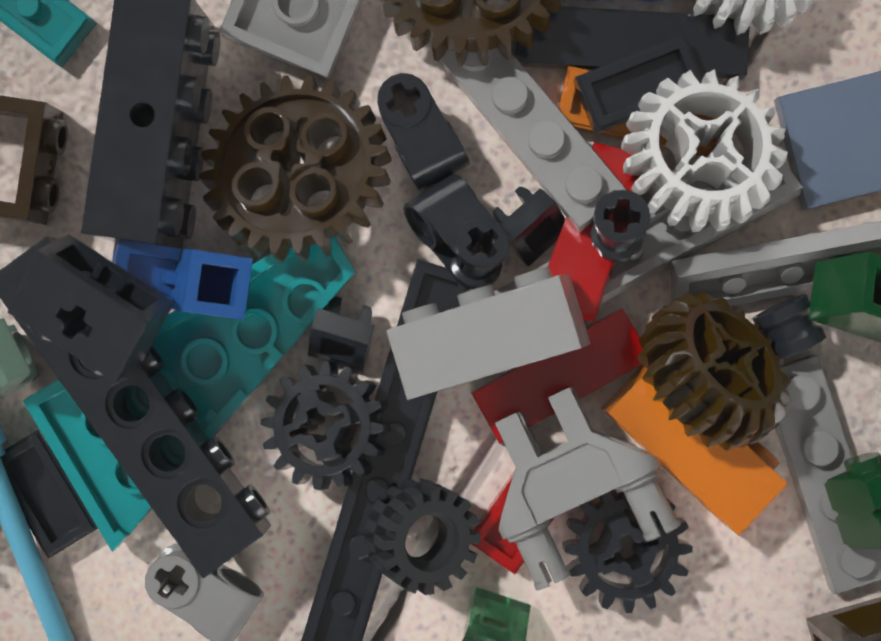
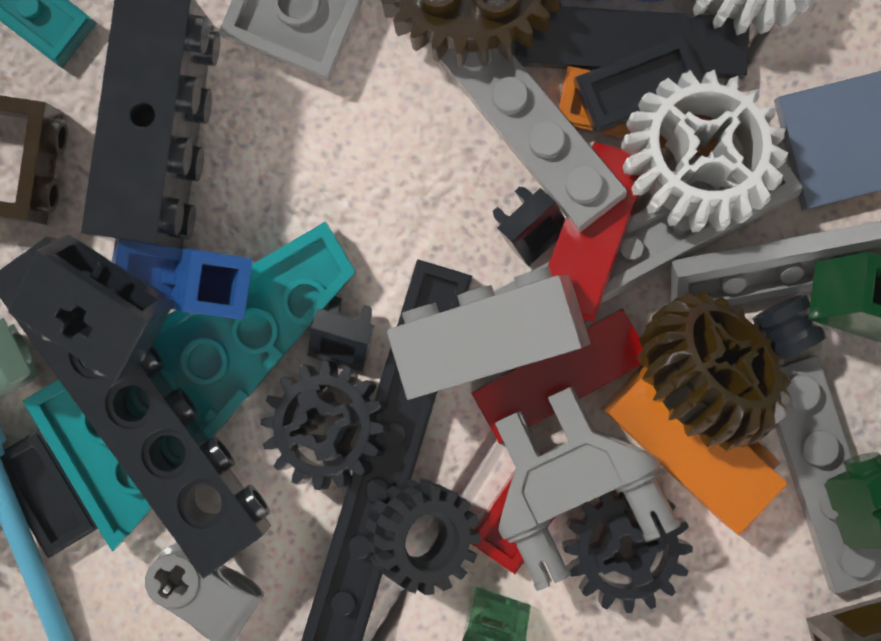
(245, 164): dark brown gear -> none
(424, 140): black piece -> none
(452, 224): black piece -> none
(621, 206): black bush -> none

